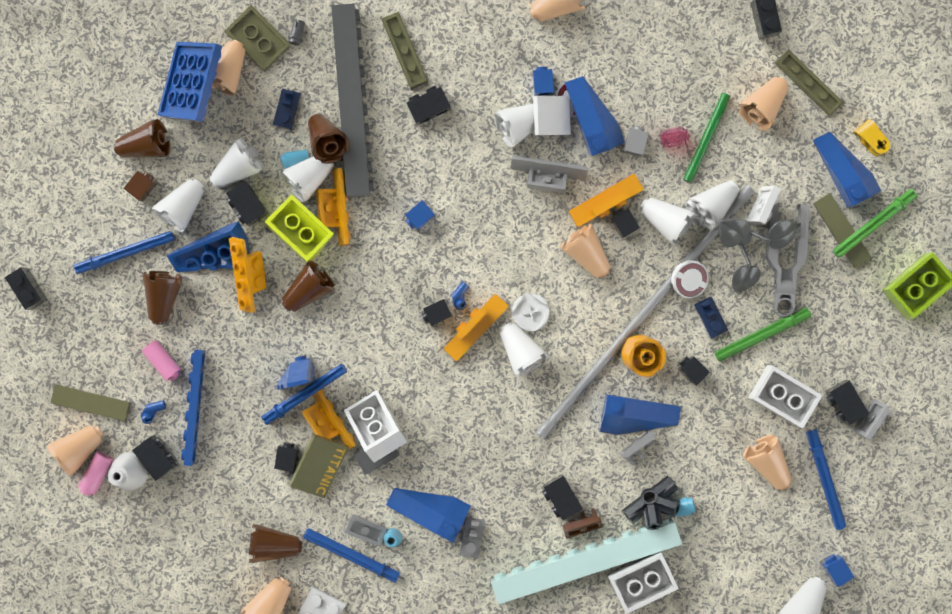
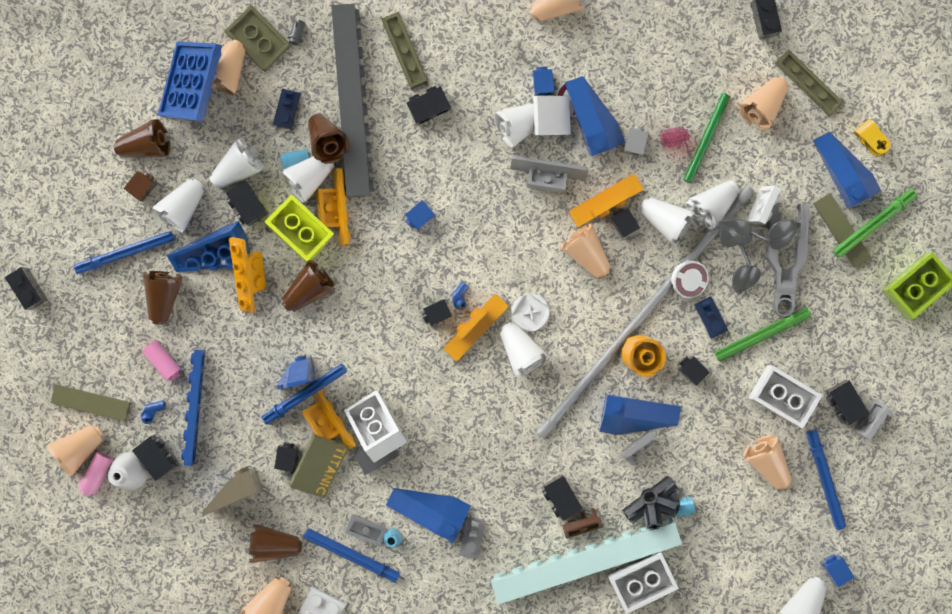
(237, 488): none -> dark tan slope

